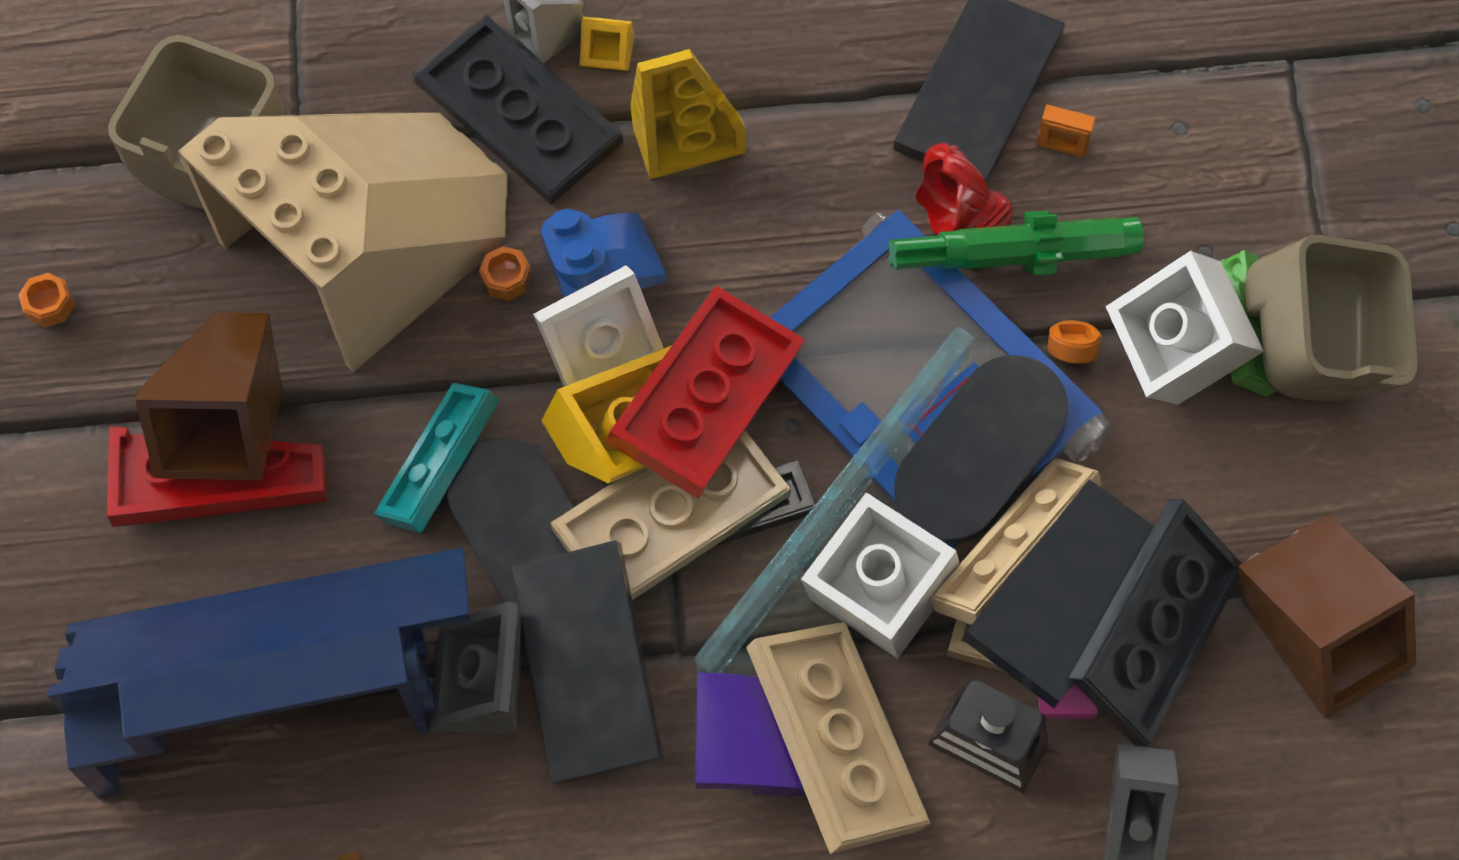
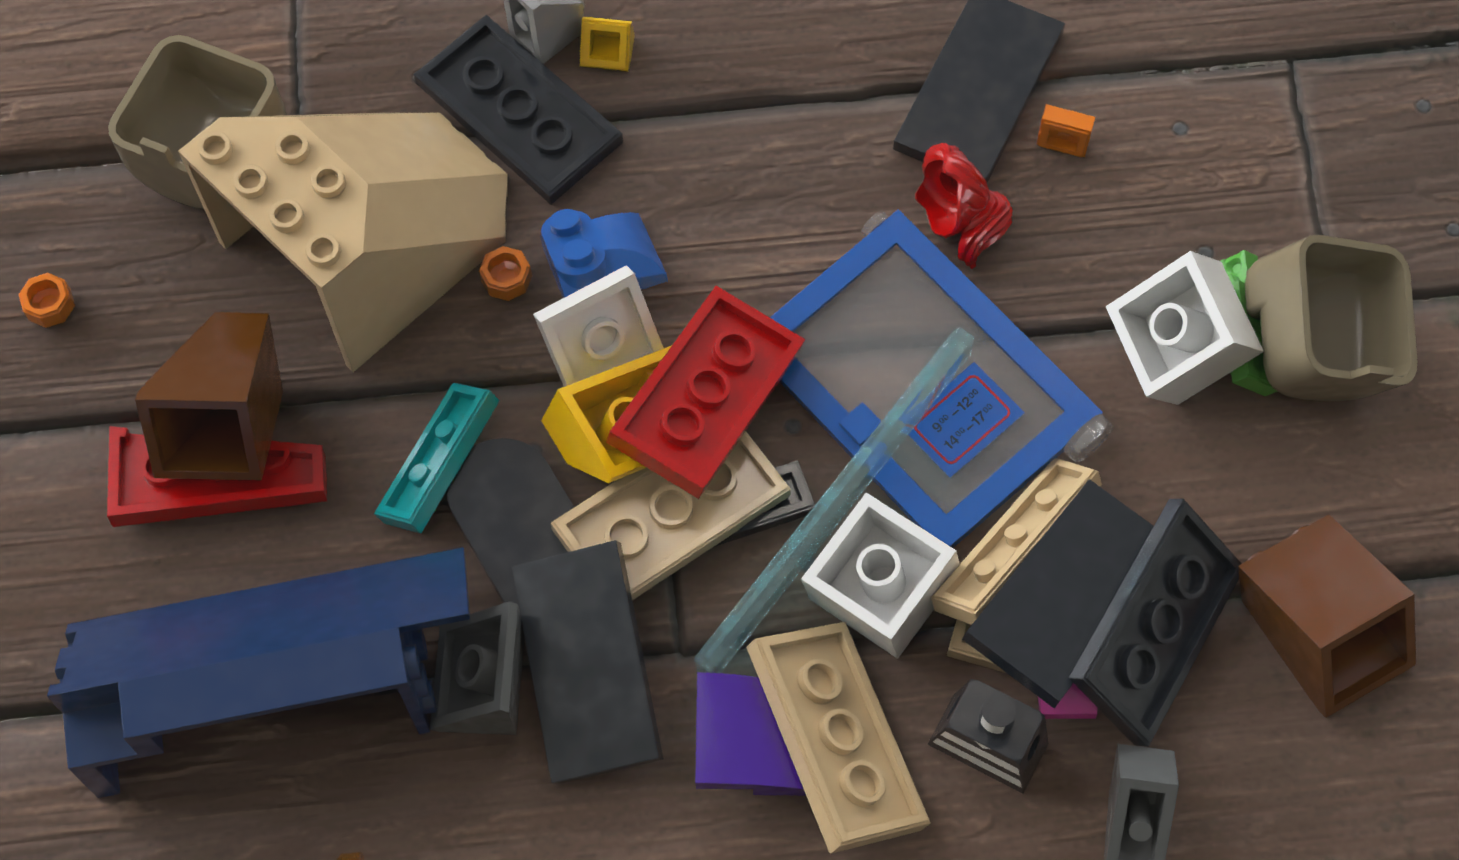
(682, 116): yellow wedge -> none
(982, 448): black tile -> none
(1034, 244): green piece -> none
(1074, 342): orange tile -> none

